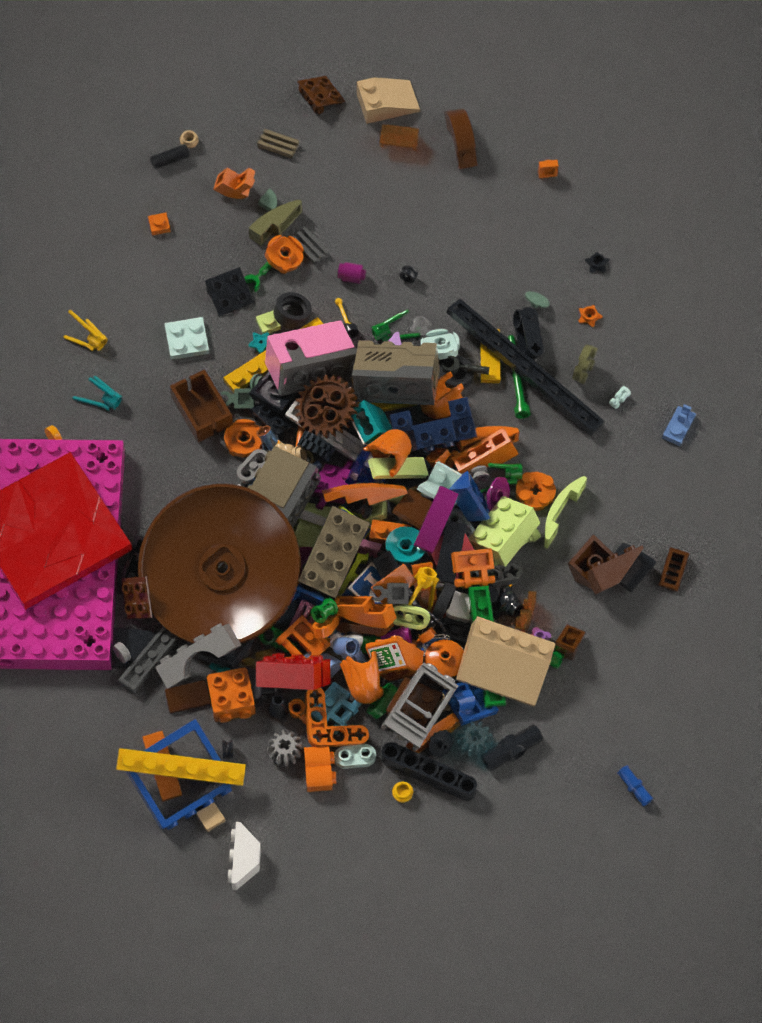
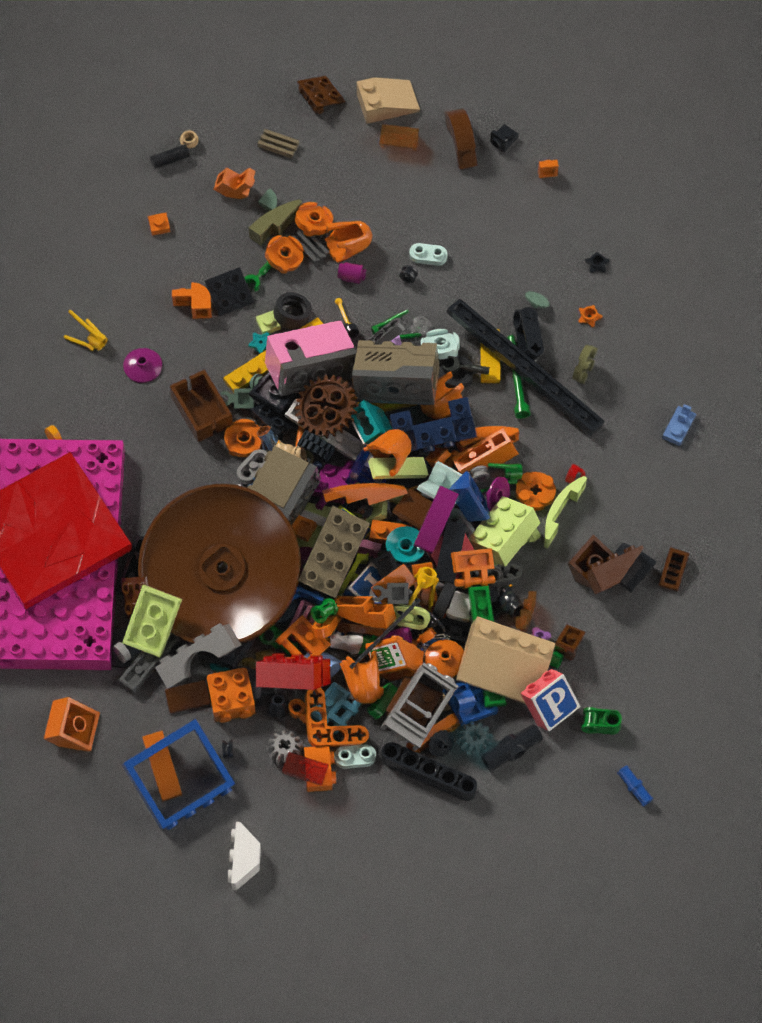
(71, 724): none -> orange slope
(111, 398): teal plant -> none
(142, 372): none -> magenta dish
(152, 621): none -> yellowish green tile
(180, 767): yellow plate -> none
(186, 338): light aqua plate -> none
(196, 297): none -> orange brick
(210, 817): tan tile -> none
(304, 528): none -> orange plate
(305, 768): none -> clear red plate
(309, 226): none -> orange plate
(347, 239): none -> orange hair
(352, 649): medium blue piece -> none
(385, 633): none -> black piece
(388, 332): none -> dark grey beam
(402, 792): yellow plate -> none
(428, 254): none -> light aqua plate
(503, 137): none -> black bracket
(550, 699): none -> piece
(572, 472): none -> red tile
(599, 722): none -> green piece
(620, 396): light aqua piece -> none

